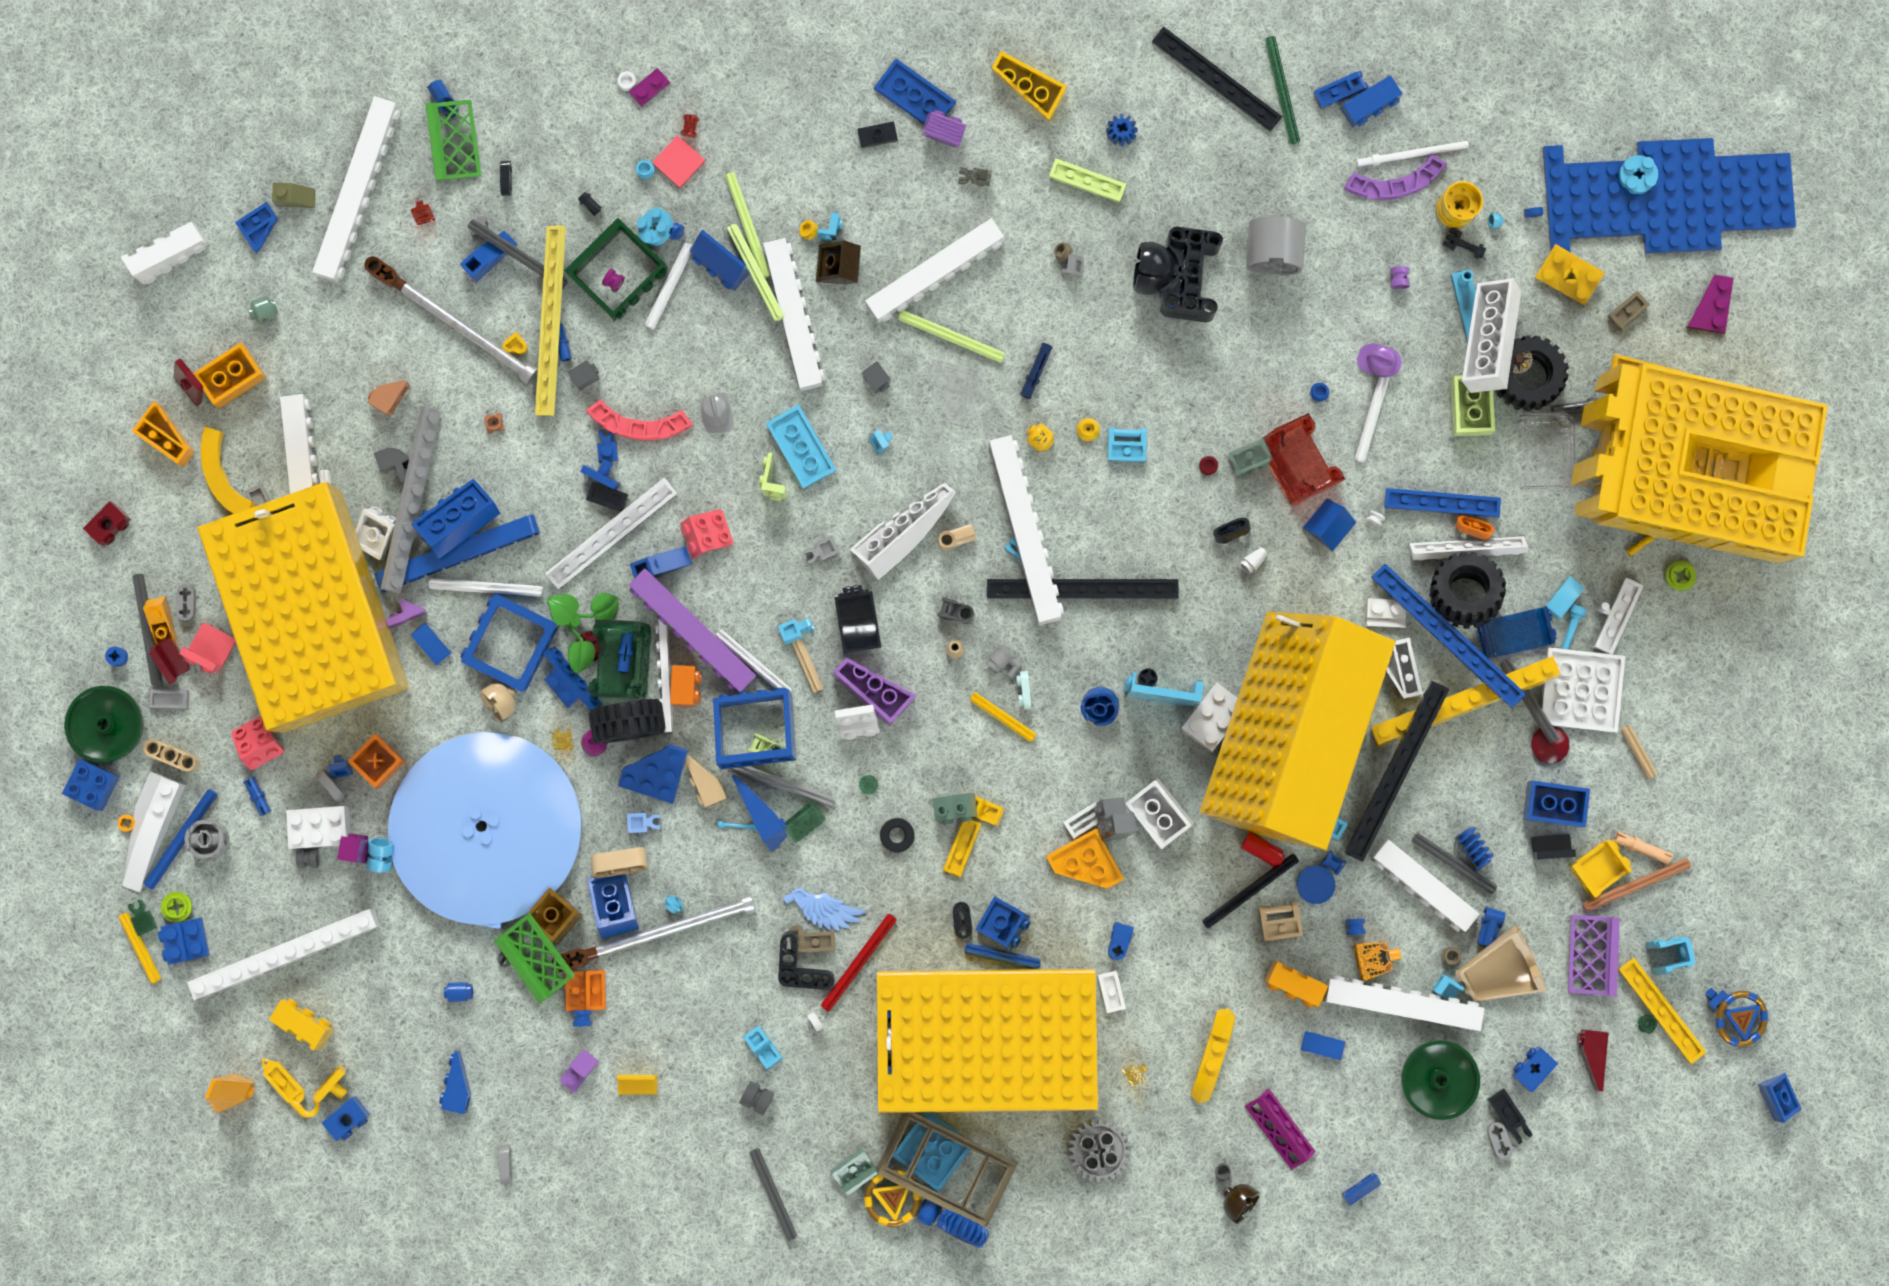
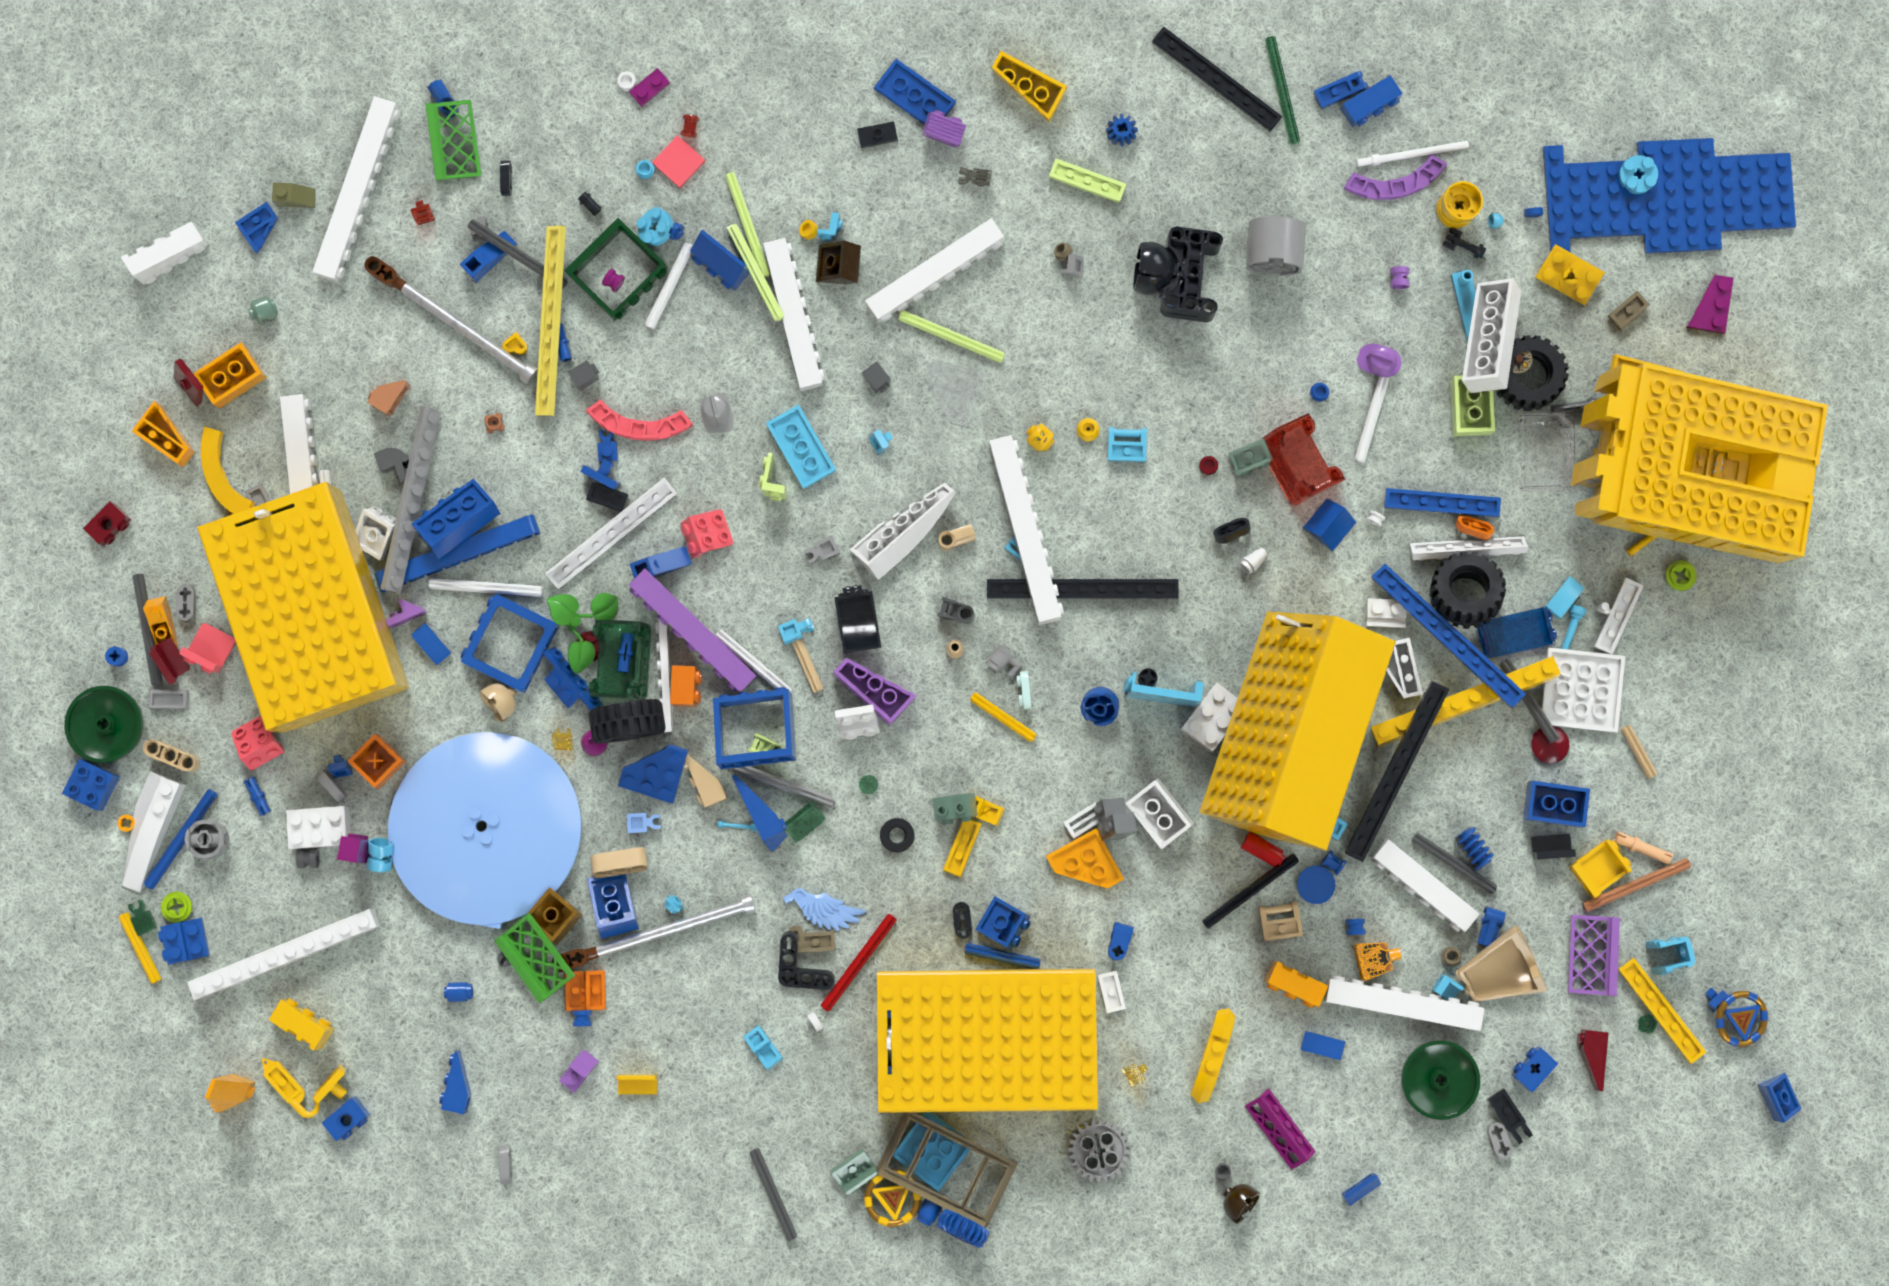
(756, 1098): dark grey wheel -> none
(1036, 370): dark blue pin -> none

